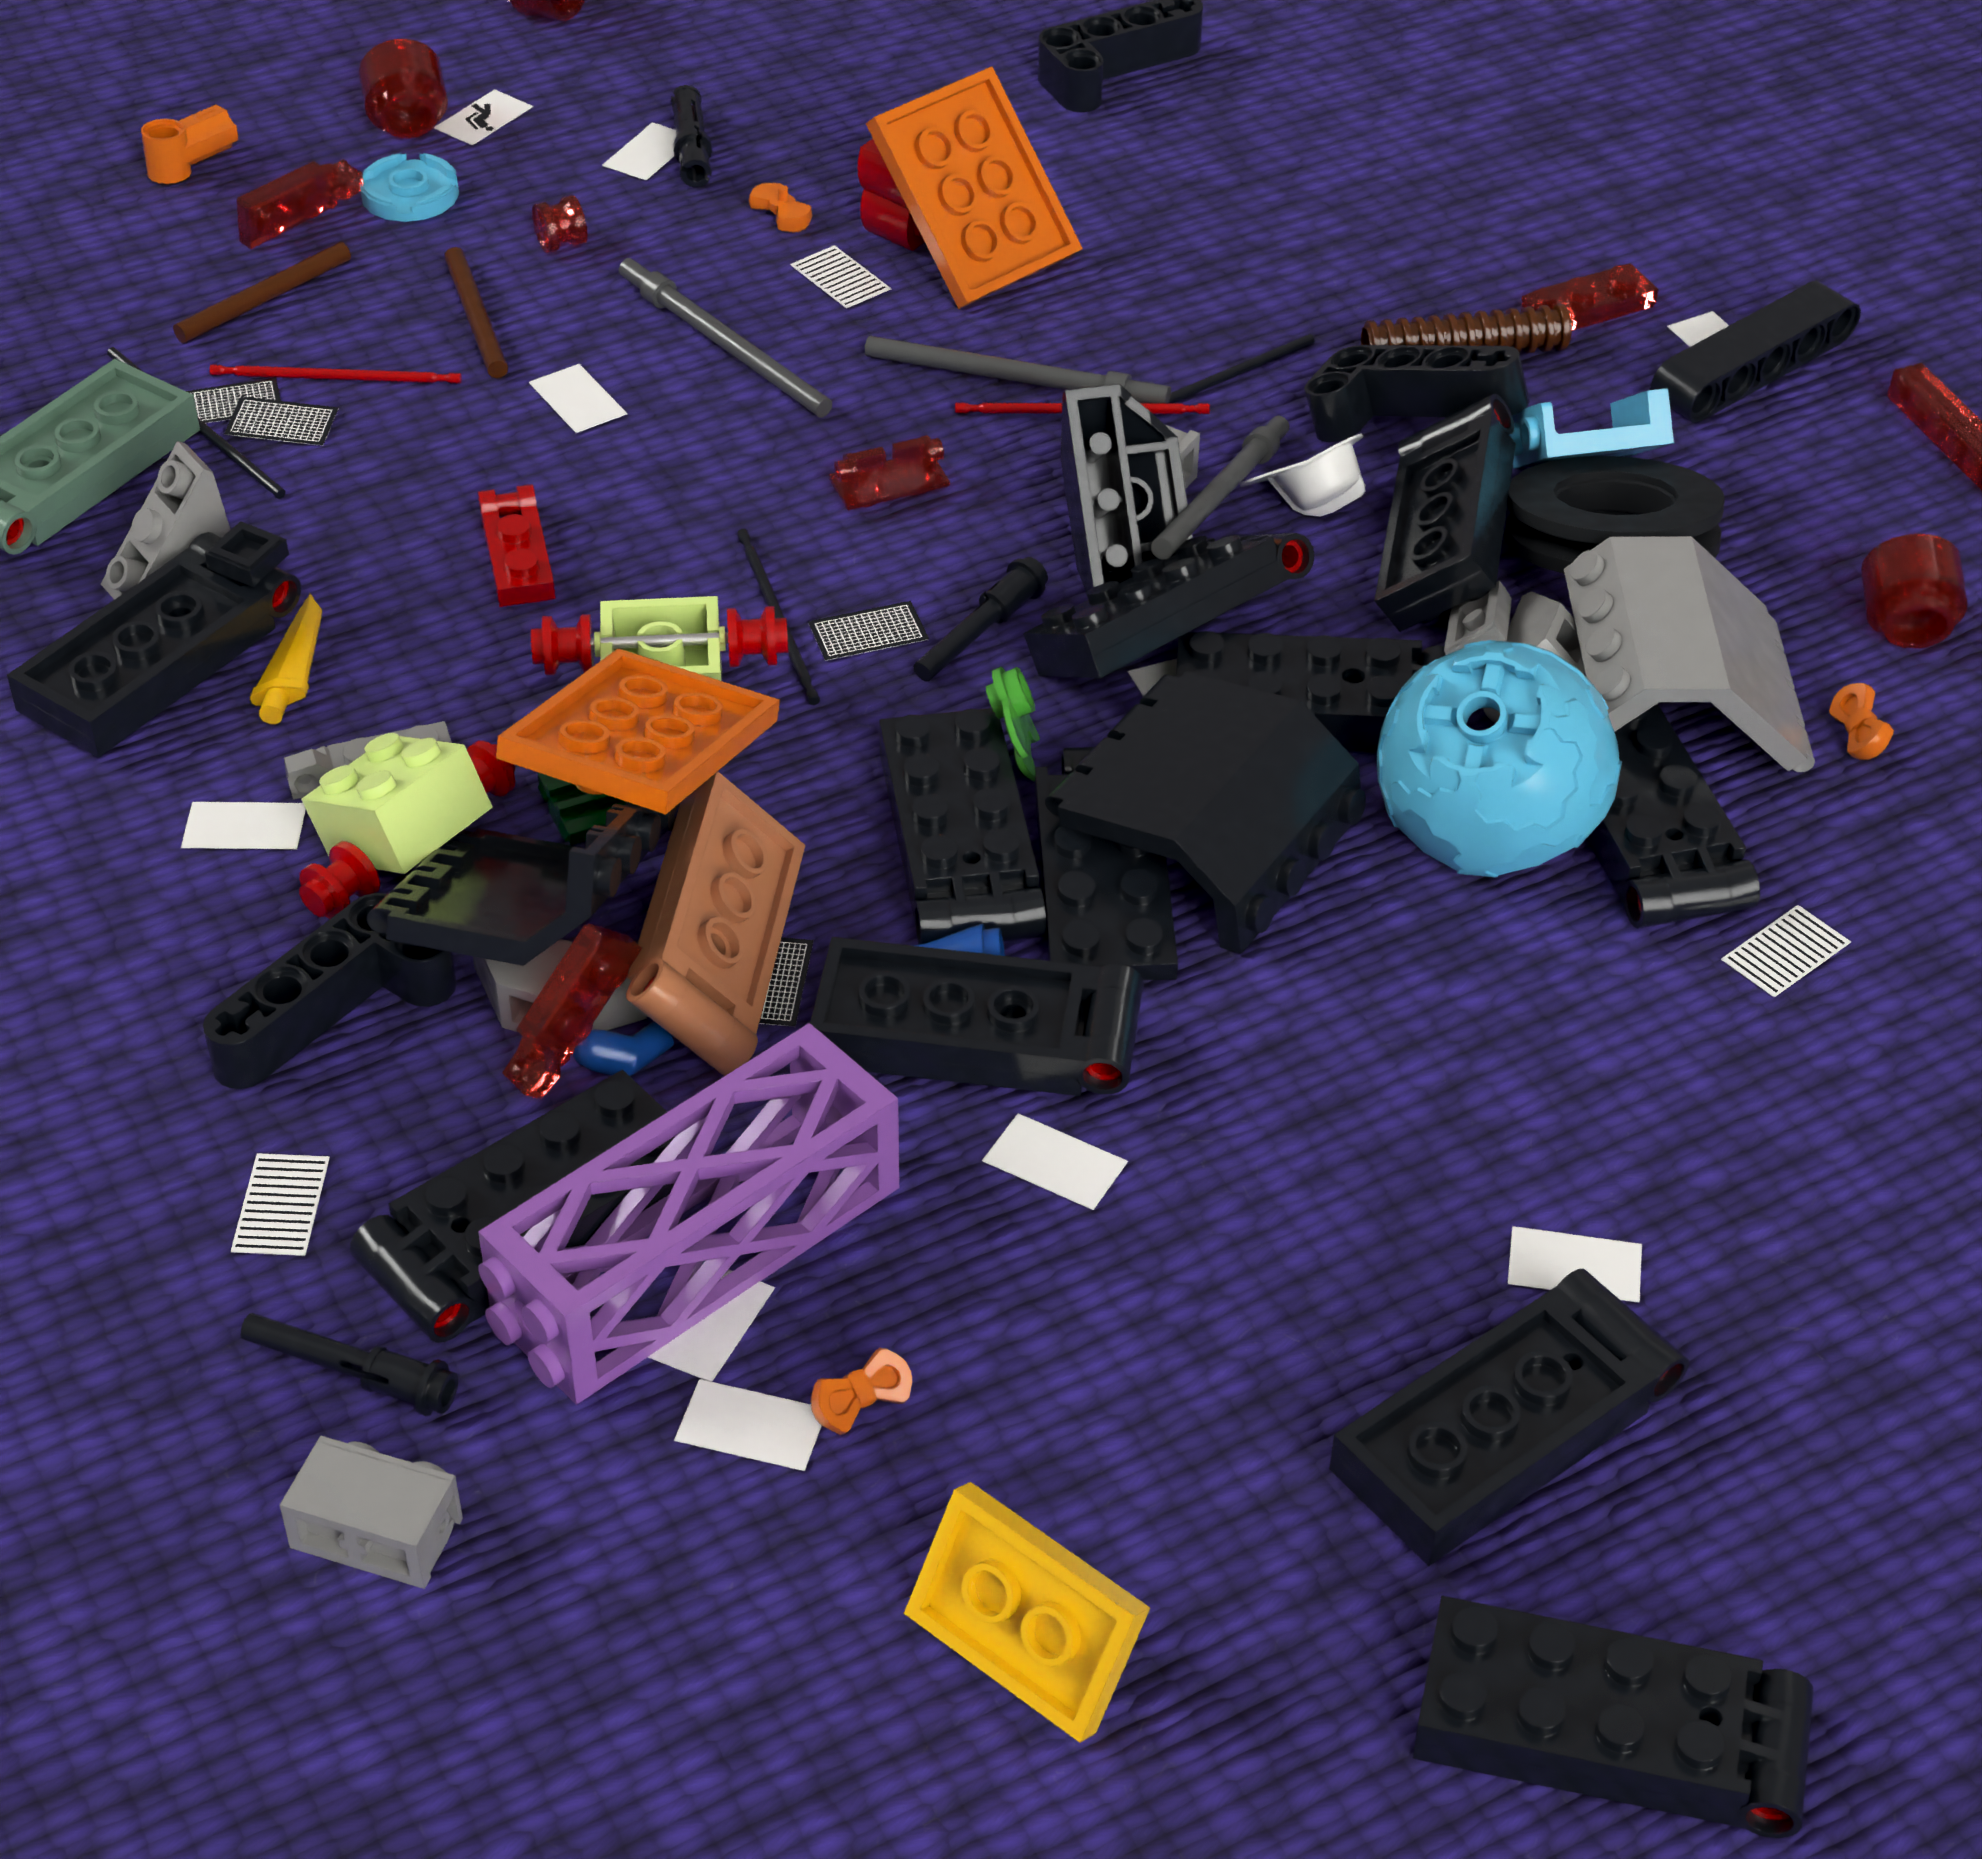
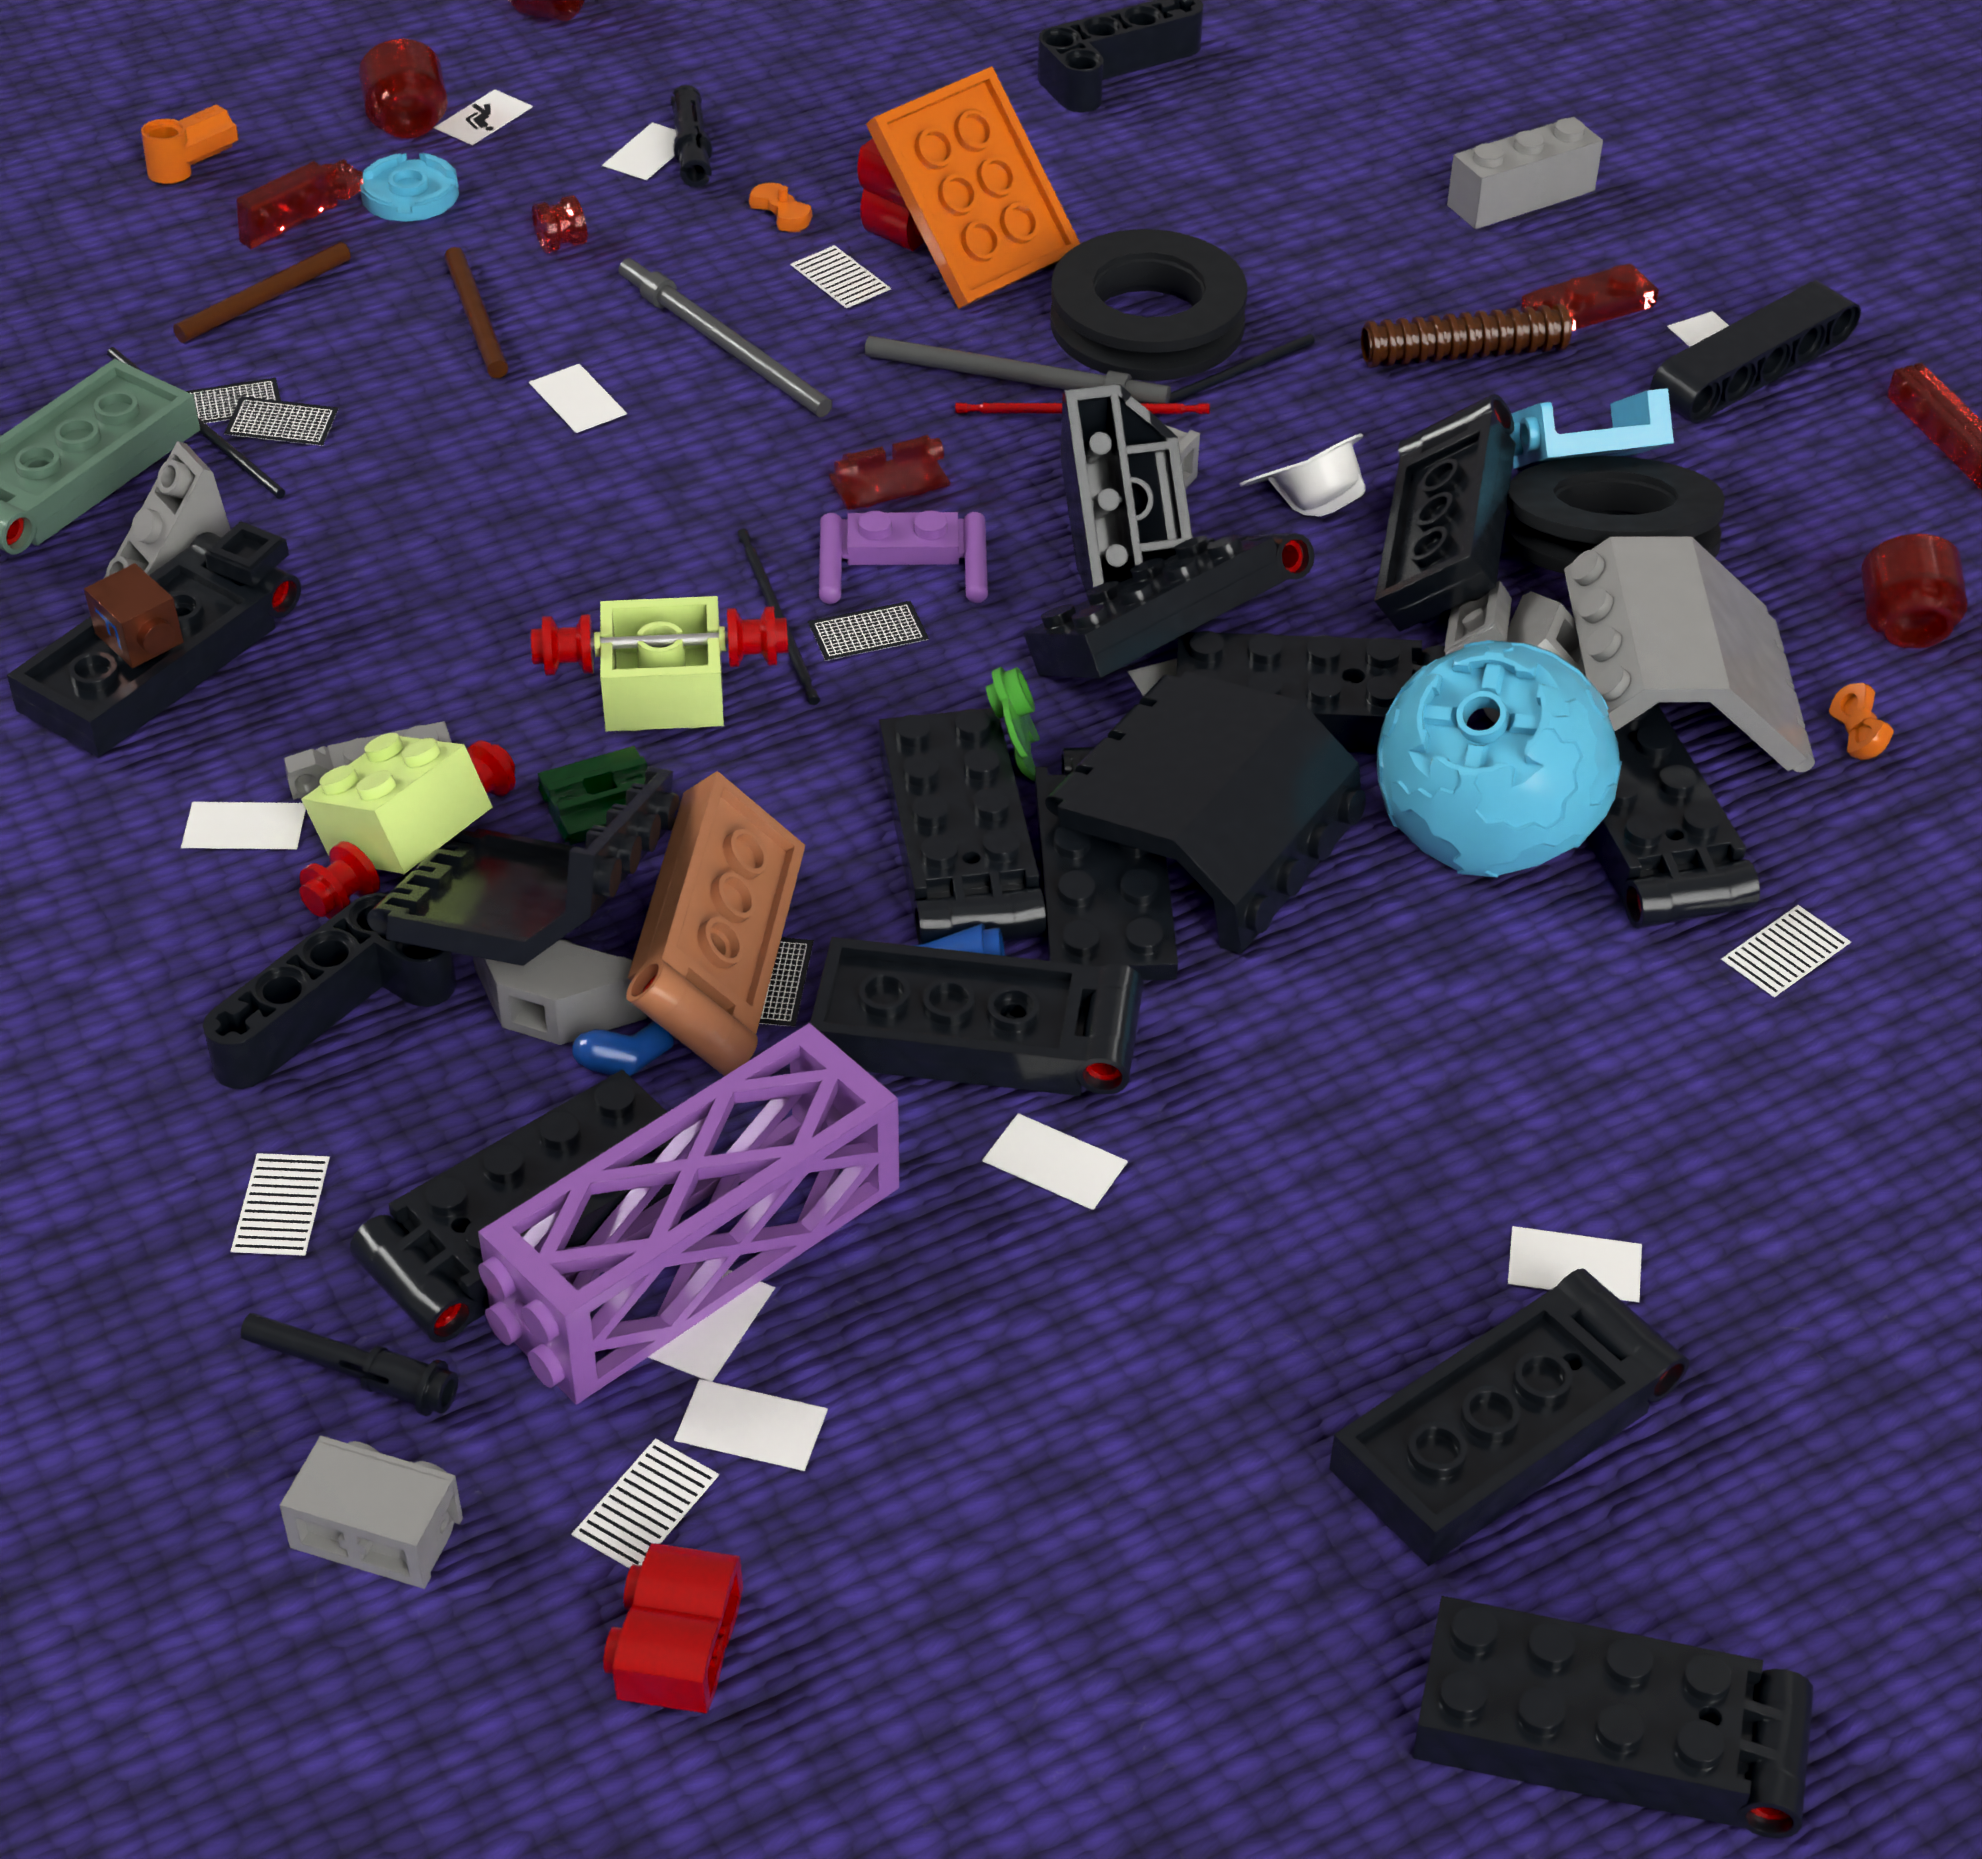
(133, 615): none -> copper brick
(290, 667): yellow bar -> none
(342, 374): red piece -> none
(516, 546): red plate -> none
(569, 1006): clear red hinge -> none
(638, 730): orange plate -> none
(645, 1504): none -> white sticker
(675, 1627): none -> red brick
(839, 1400): orange piece -> none
(903, 540): none -> medium lavender plate
(1022, 582): black pin -> none
(1026, 1611): yellow plate -> none
(1141, 345): none -> black tyre
(1256, 449): dark grey bar -> none
(1409, 383): black beam -> none
(1524, 172): none -> light grey brick

